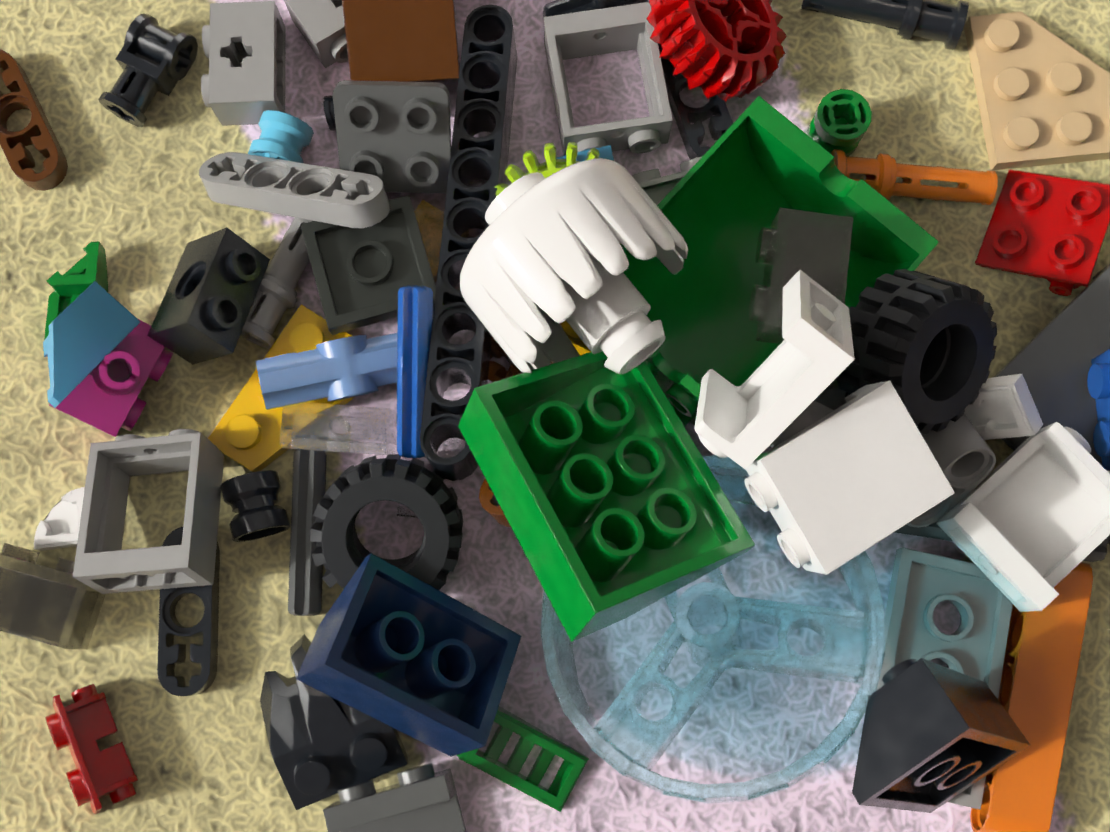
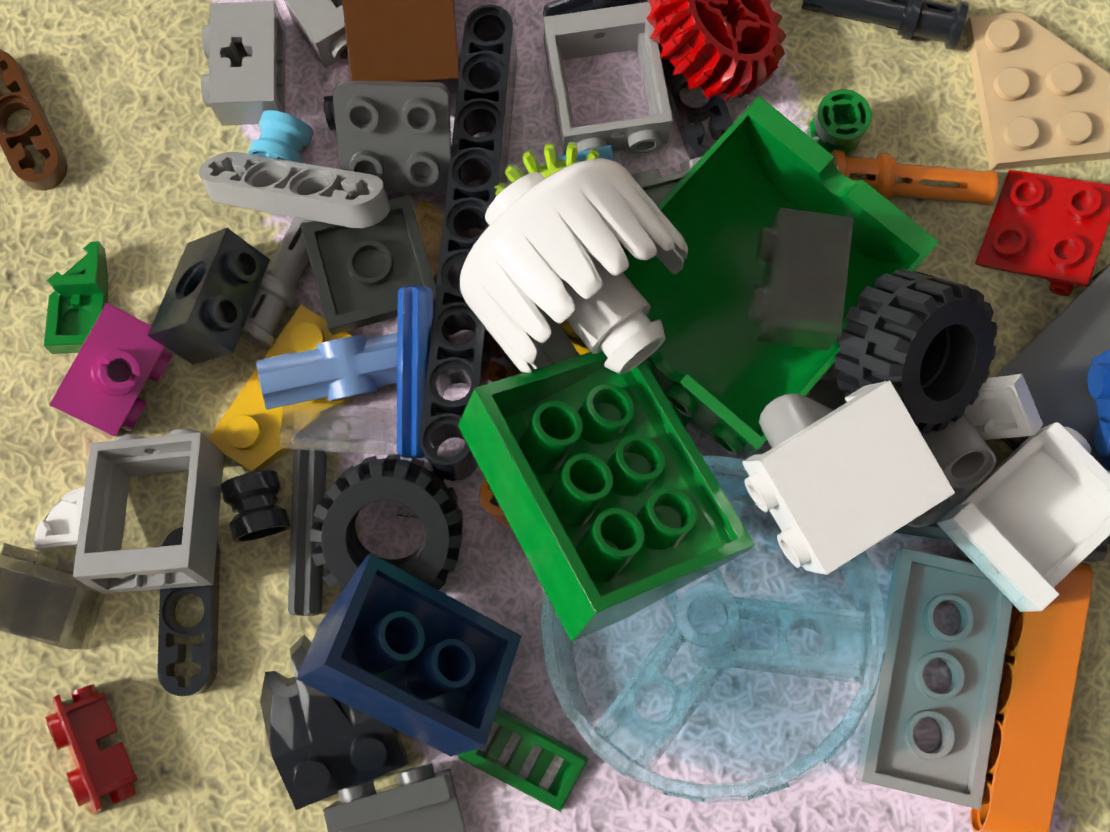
(82, 339): dark azure slope -> none
(151, 63): black connector -> none
(815, 351): white panel -> none
(930, 737): black slope -> none

